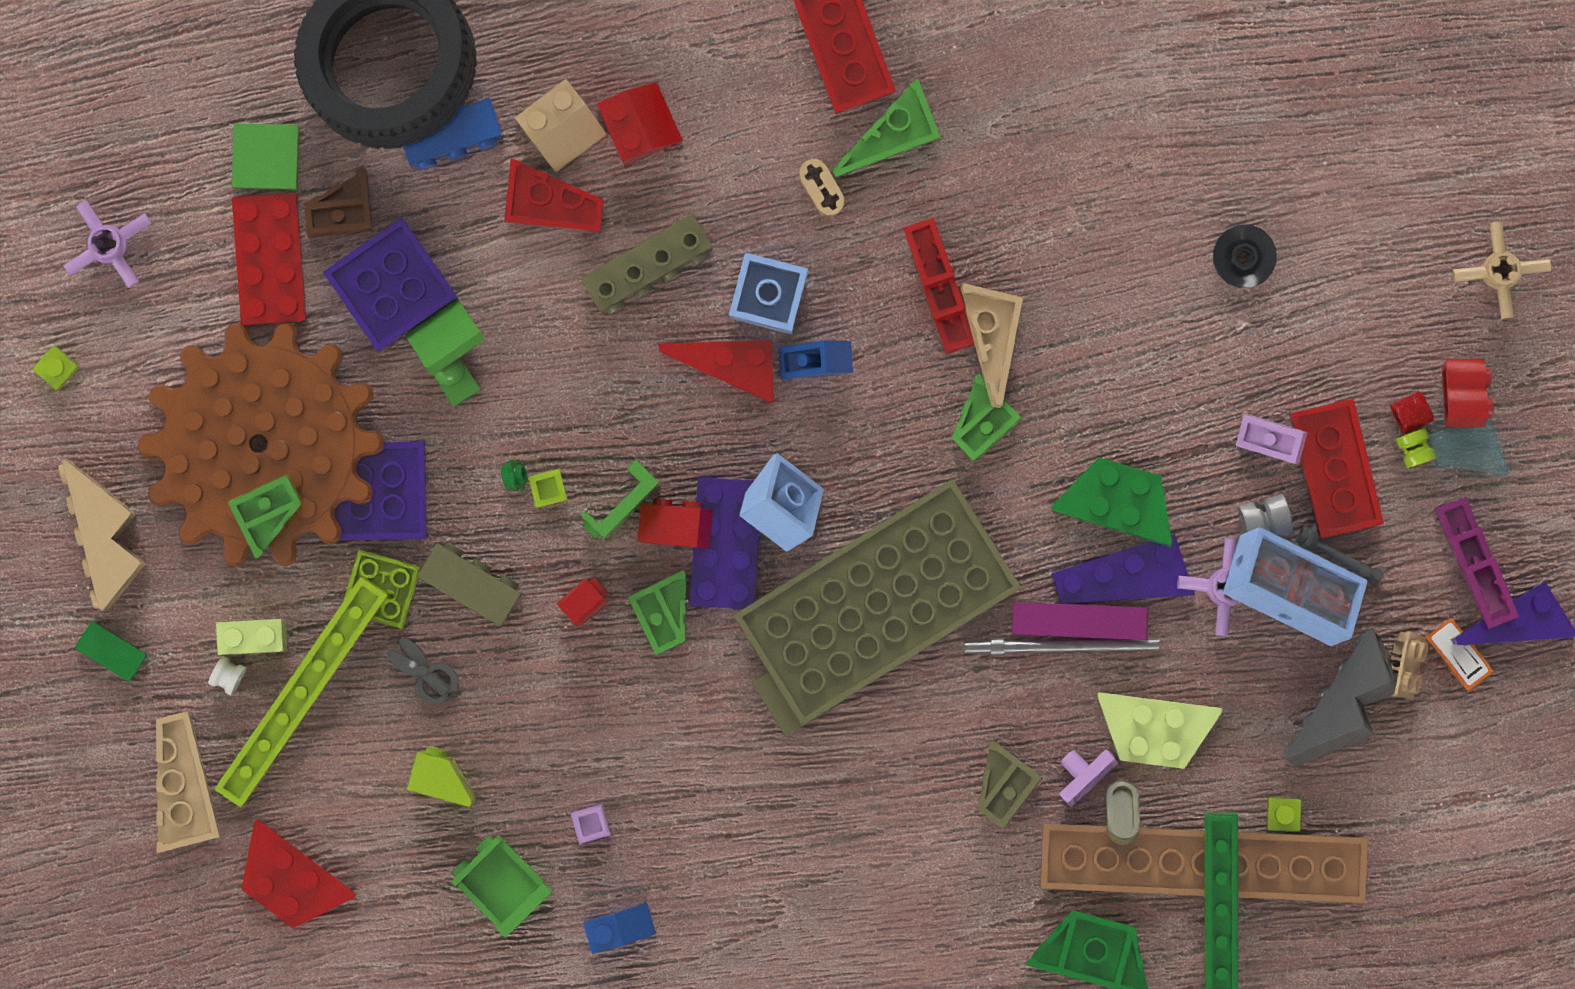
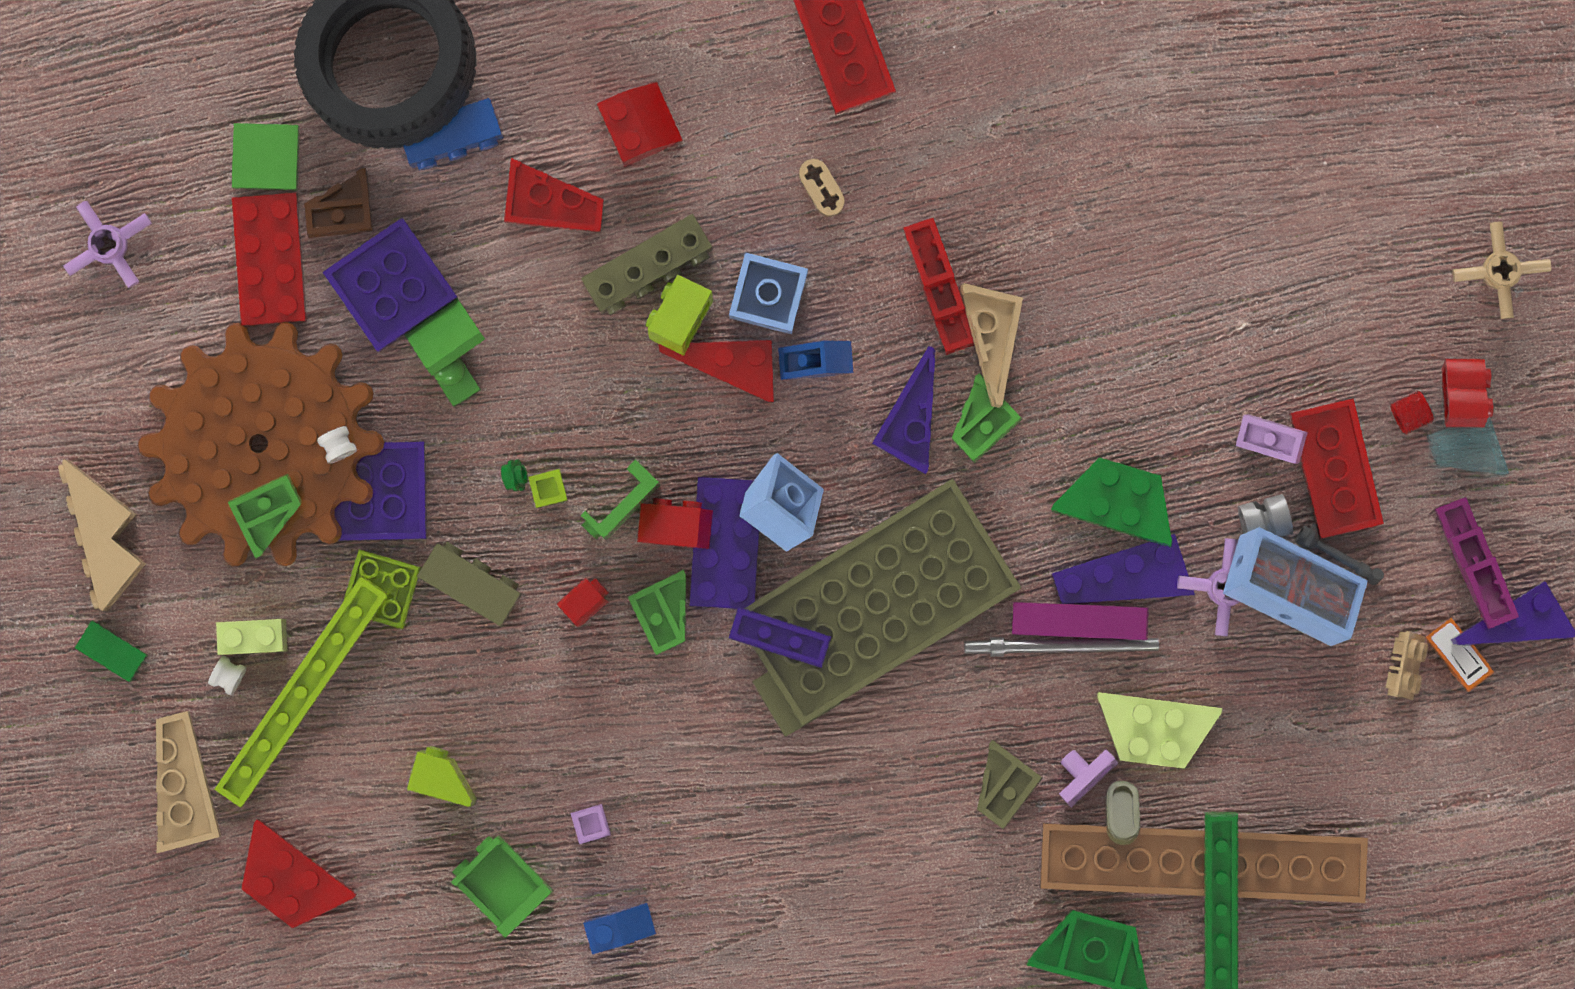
(55, 368): lime plate -> none
(337, 444): none -> white wheel
(418, 666): dark grey piece -> none
(560, 126): tan slope -> none
(679, 314): none -> lime brick
(779, 637): none -> dark purple tile
(900, 129): bright green wing -> none
(908, 425): none -> dark purple wing
(1259, 248): black dish -> none
(1283, 814): lime plate -> none
(1342, 713): dark grey slope -> none
(1416, 448): lime wheel -> none

